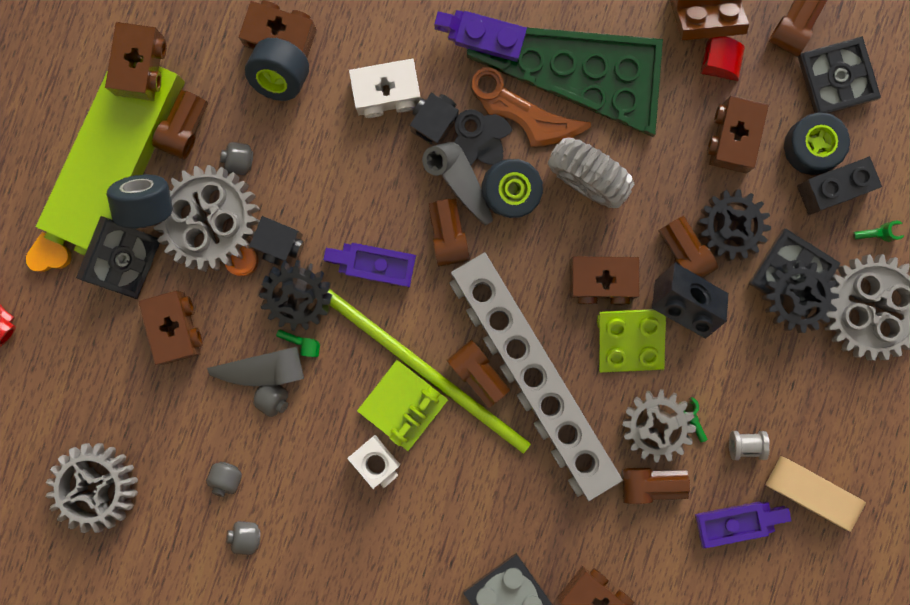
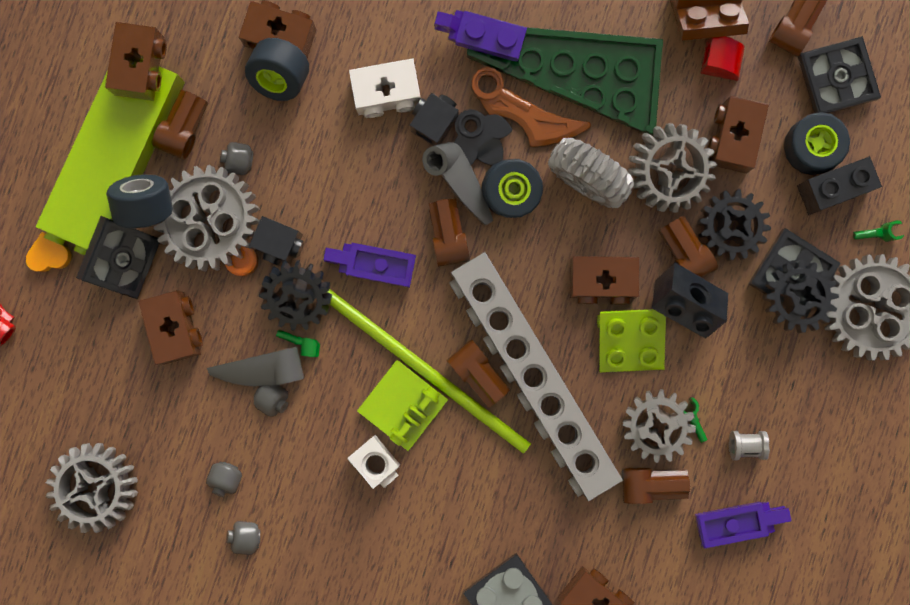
(674, 155): none -> light grey gear
(815, 493): tan beam -> none

